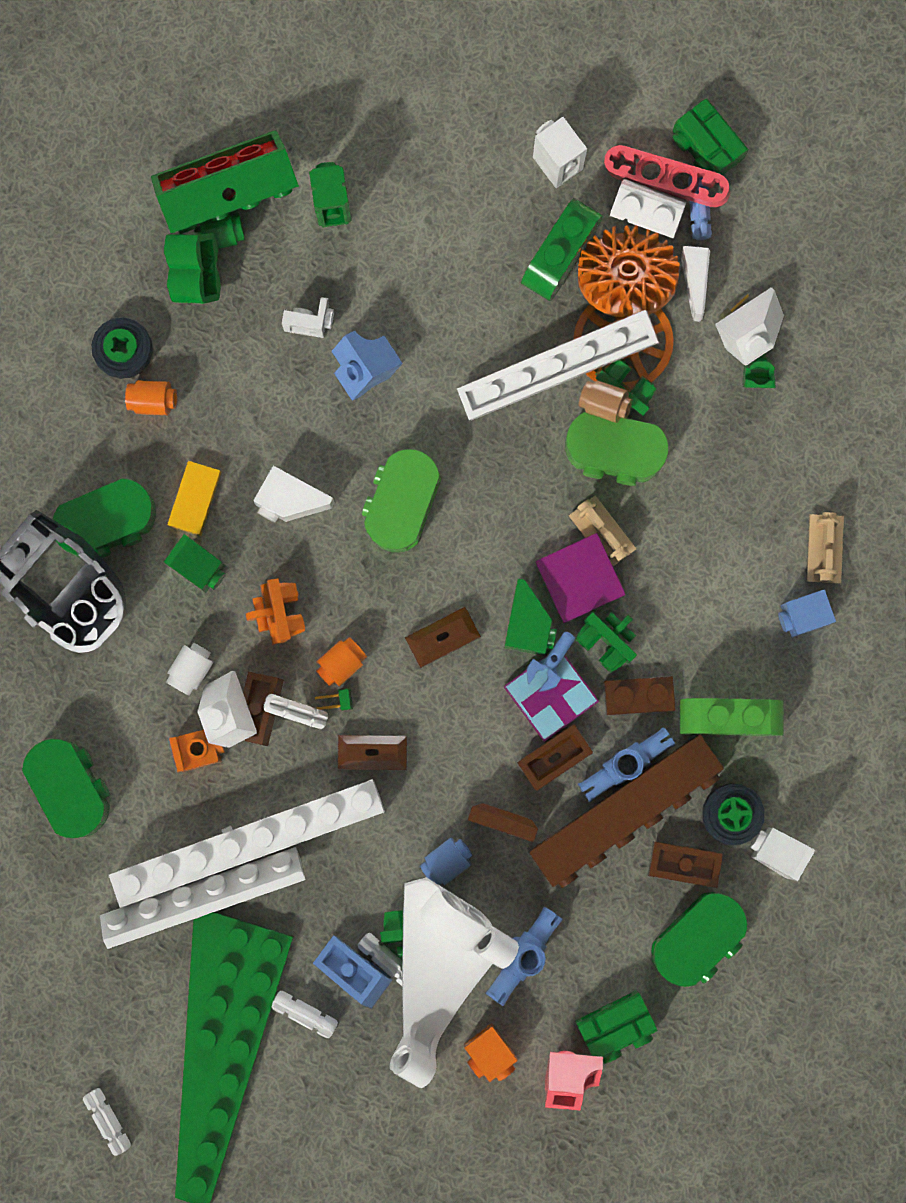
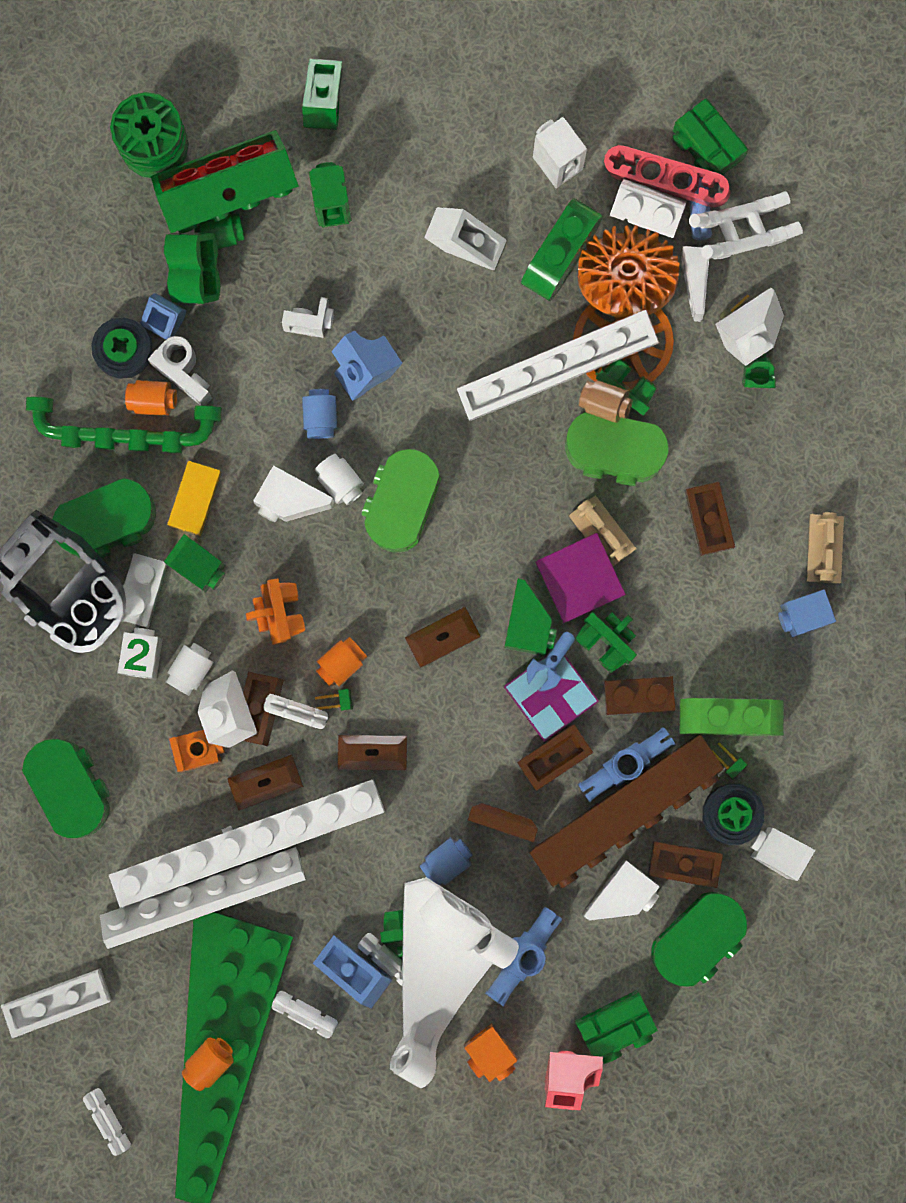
(56, 1003): none -> white tile
(107, 437): none -> green bar
(140, 654): none -> white brick
(142, 589): none -> white plate
(162, 316): none -> medium blue brick
(164, 144): none -> green wheel
(178, 372): none -> white plate
(208, 1063): none -> orange brick
(283, 778): none -> reddish brown piece
(319, 414): none -> medium blue brick
(322, 94): none -> plate
(339, 479): none -> white brick
(465, 237): none -> white slope
(623, 894): none -> white slope
(709, 518): none -> reddish brown plate
(736, 768): none -> green piece
(751, 212): none -> white piece

